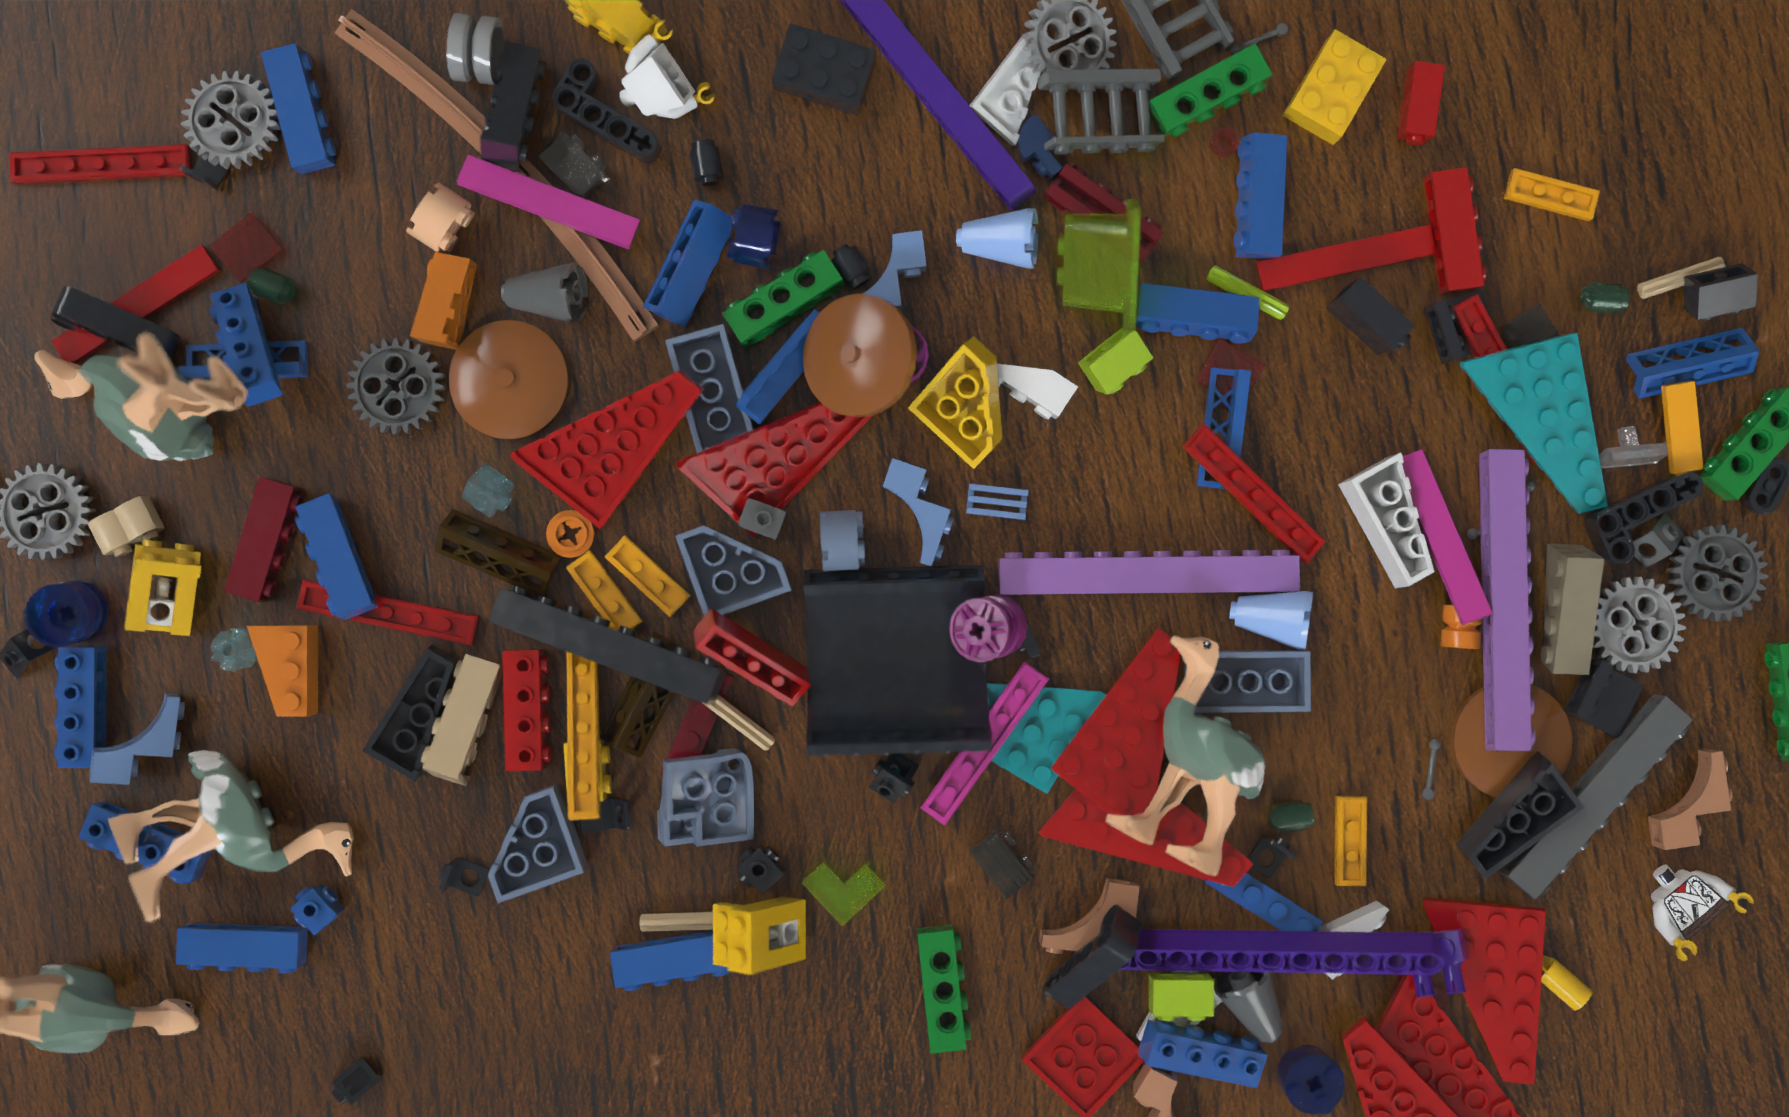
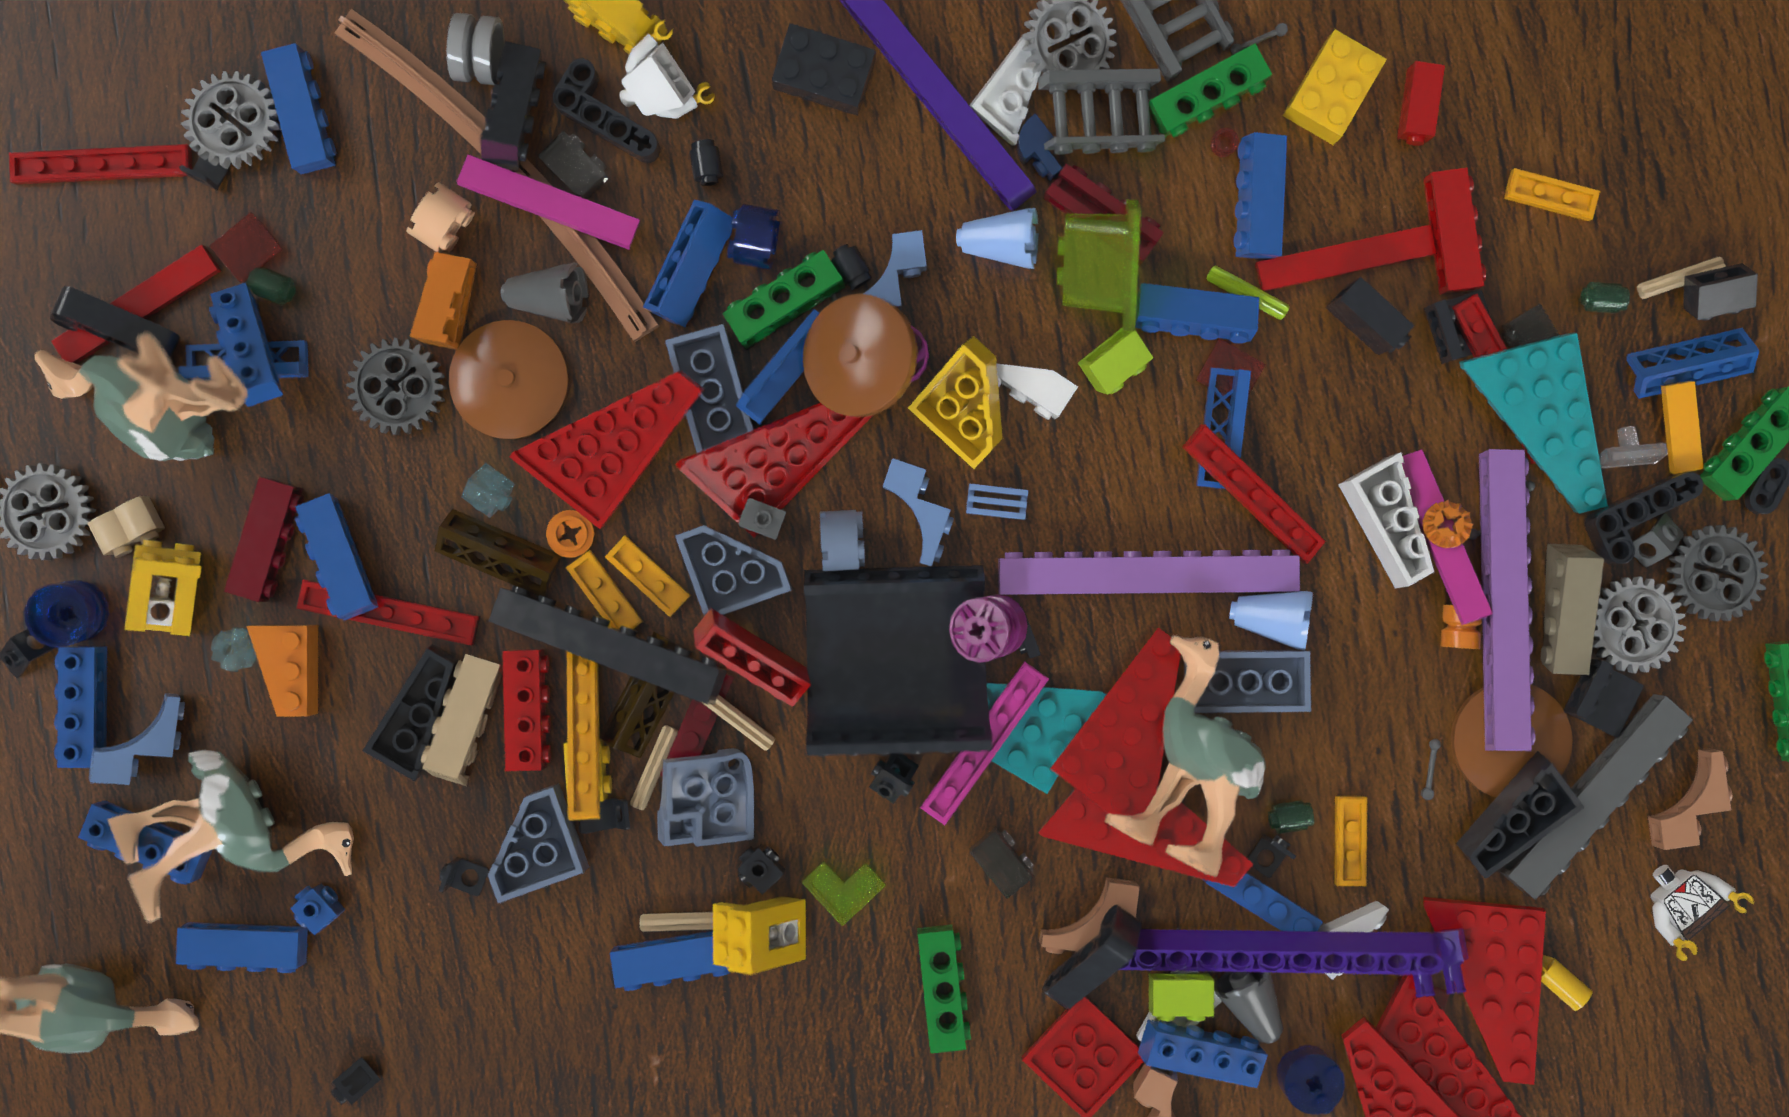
(653, 768): none -> tan axle
(1445, 537): none -> orange gear

